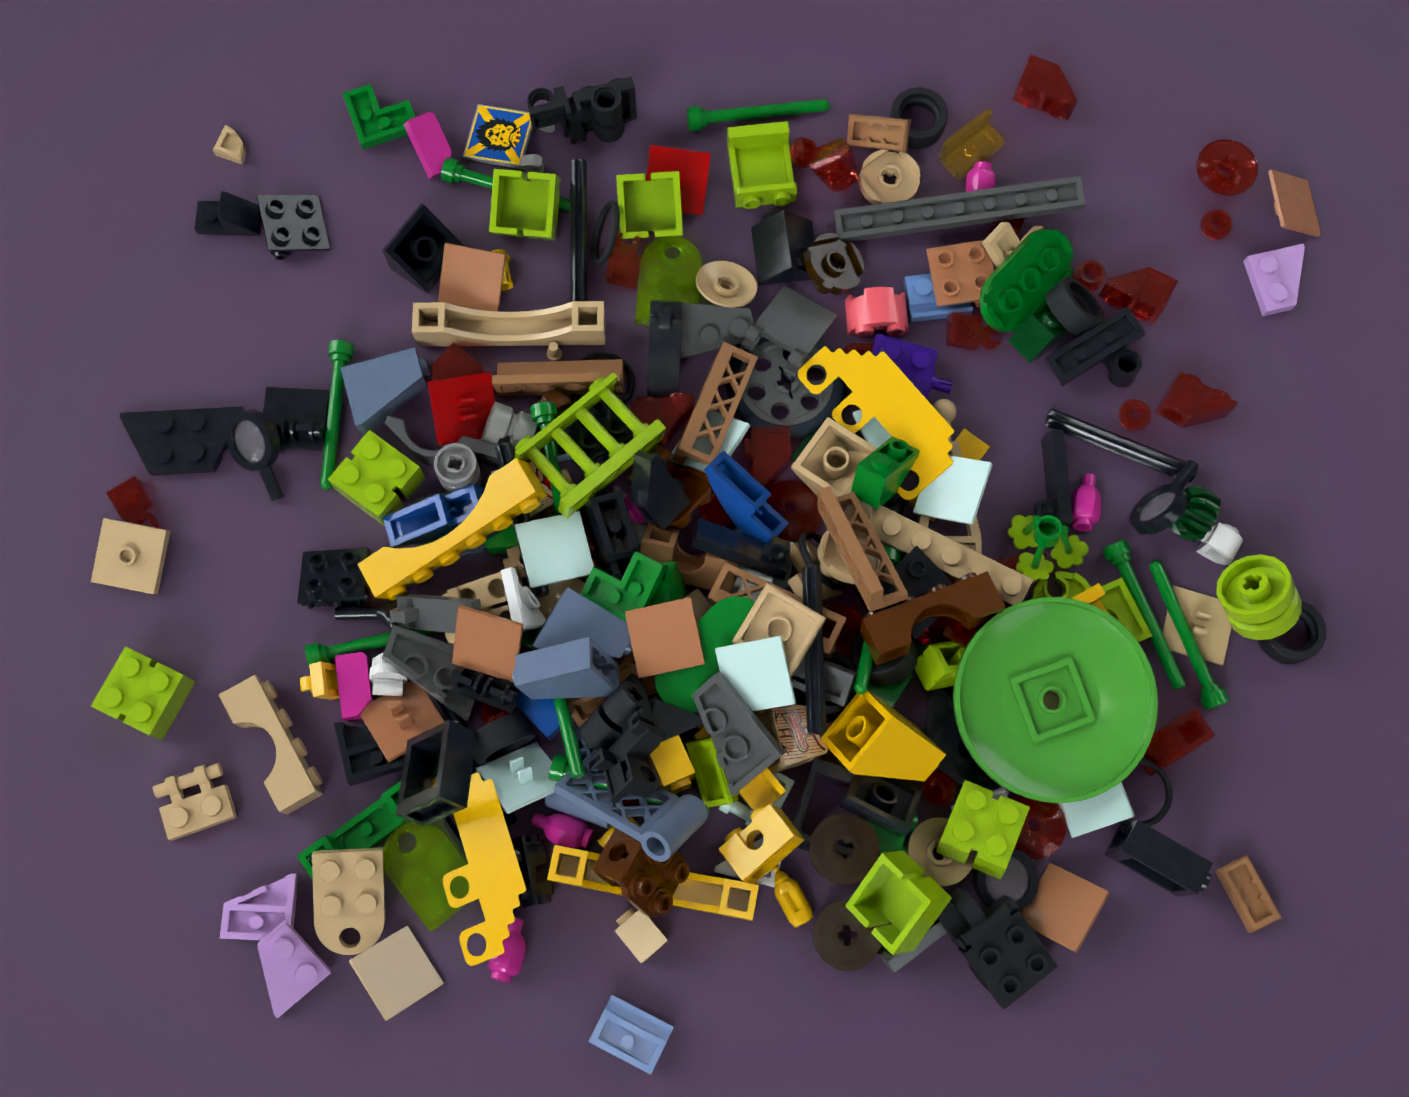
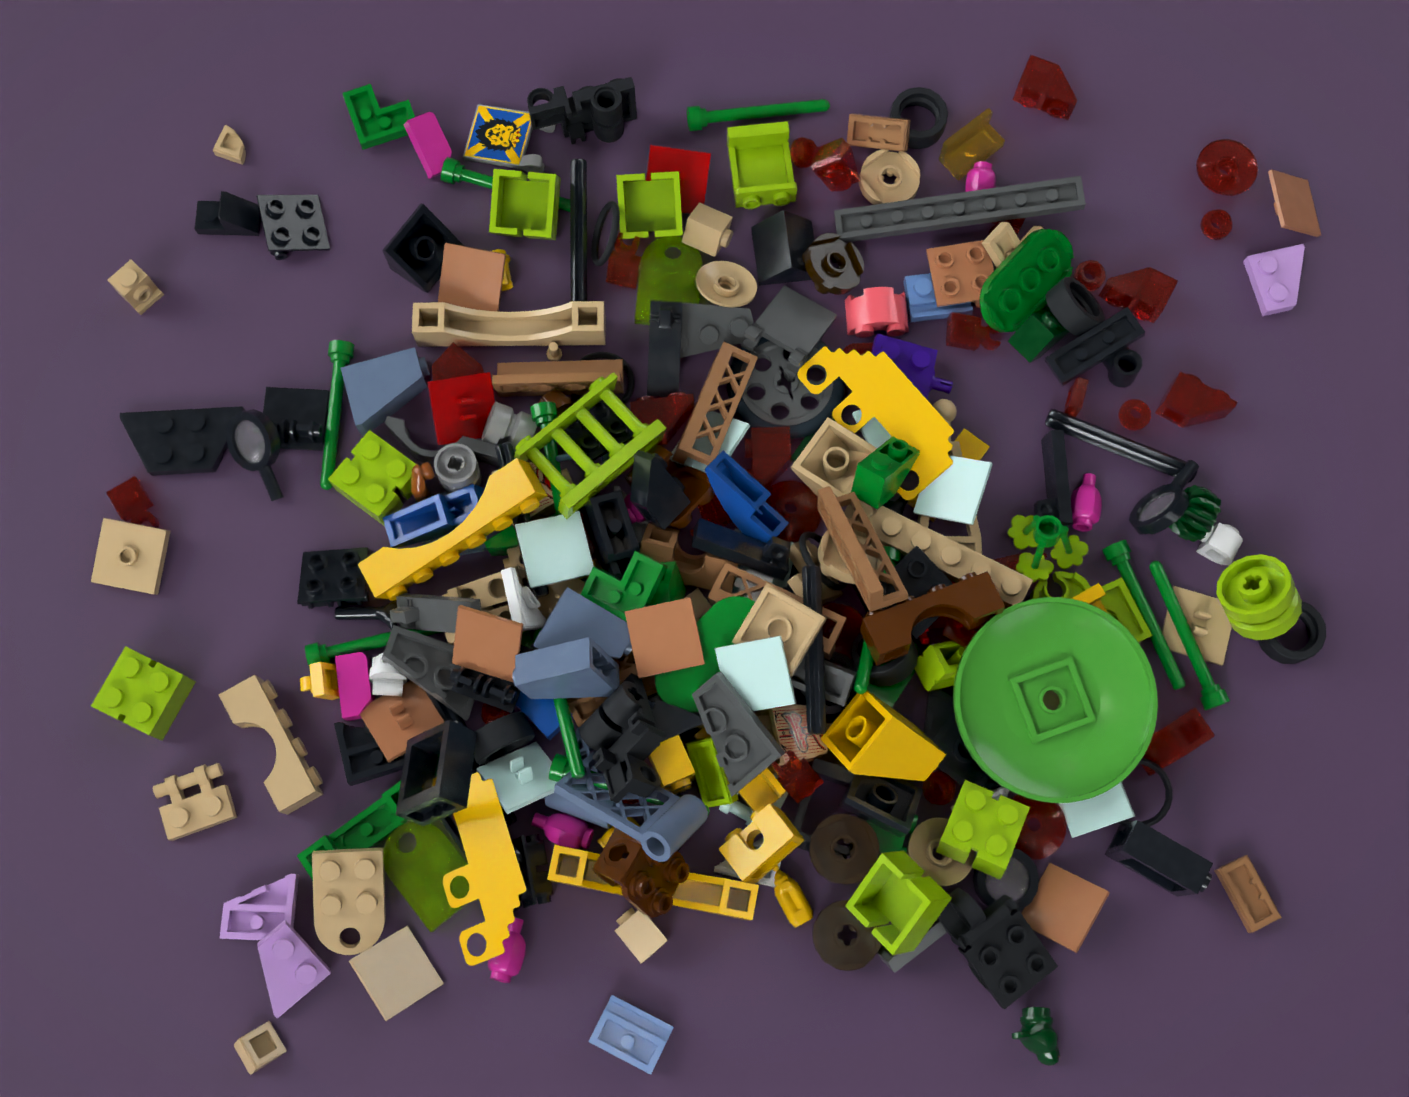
(135, 287): none -> tan brick
(259, 1047): none -> tan slope
(419, 475): none -> dark orange arm
(708, 230): none -> tan brick
(797, 777): none -> clear red plate
(1038, 1034): none -> dark green animal
(1076, 397): none -> clear red tile

